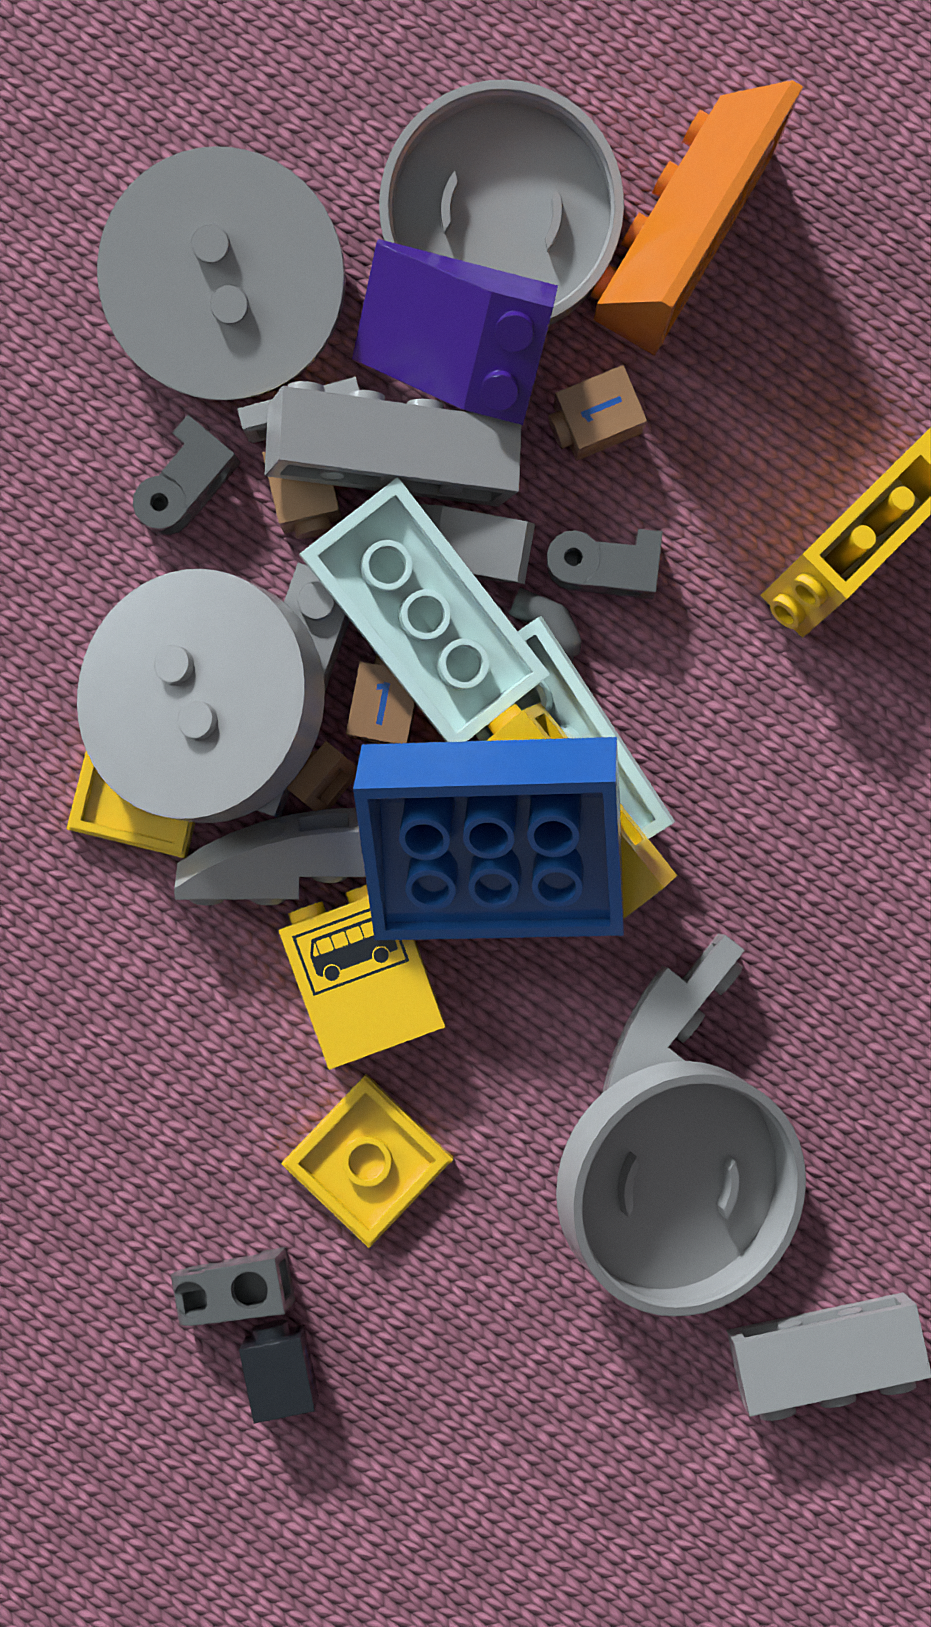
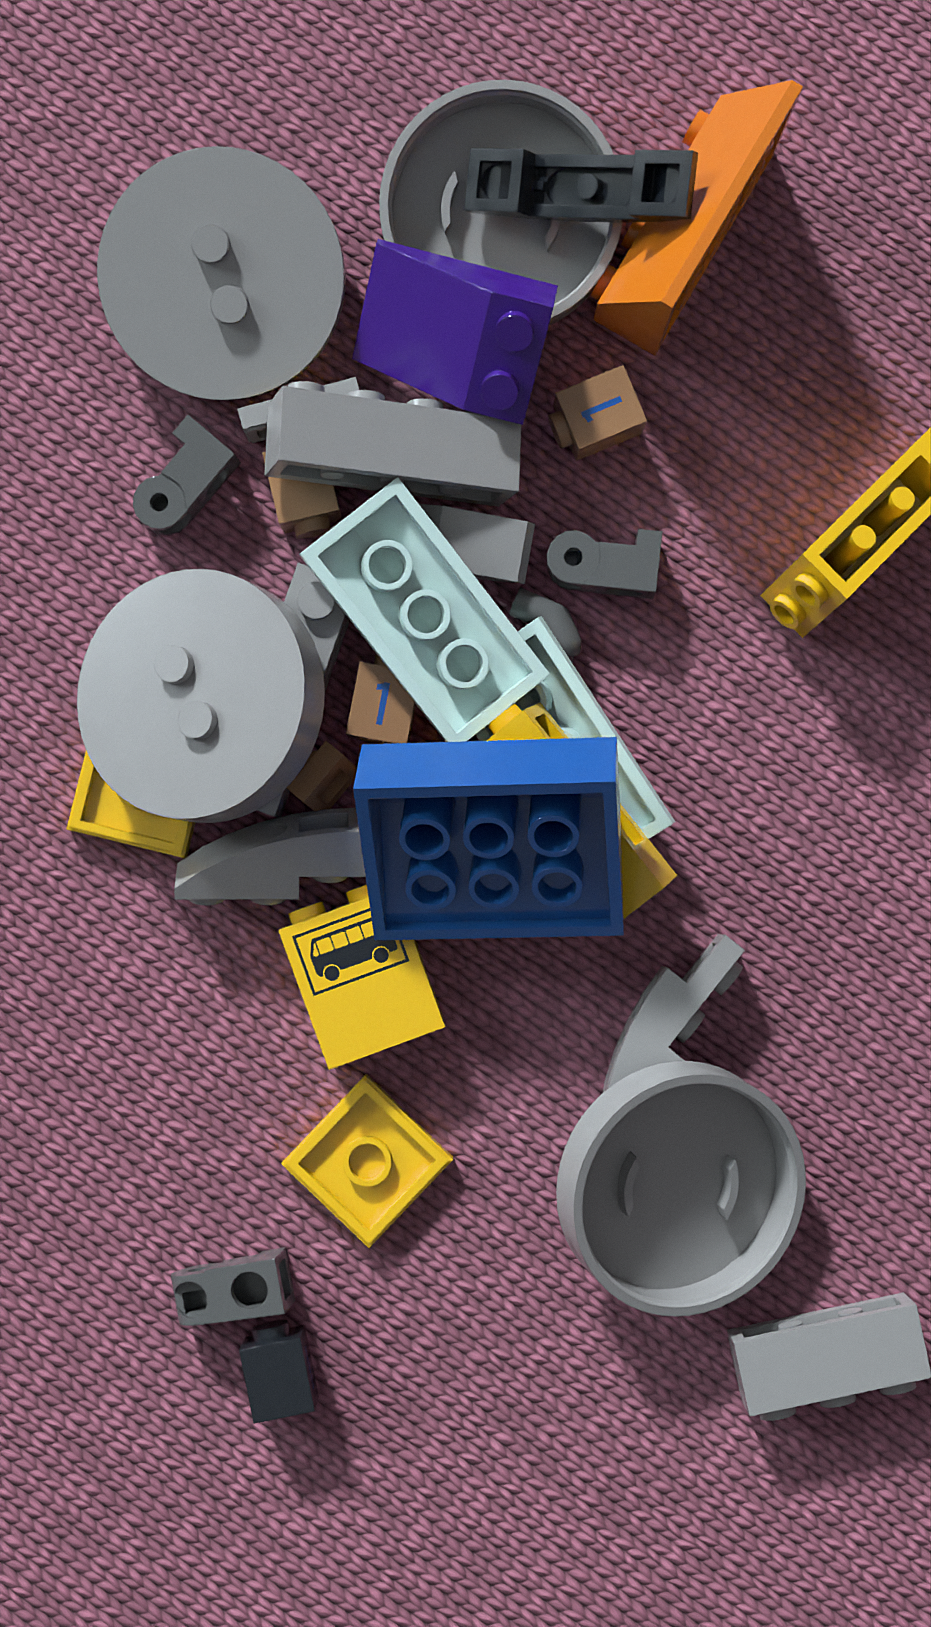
(582, 186): none -> black slope

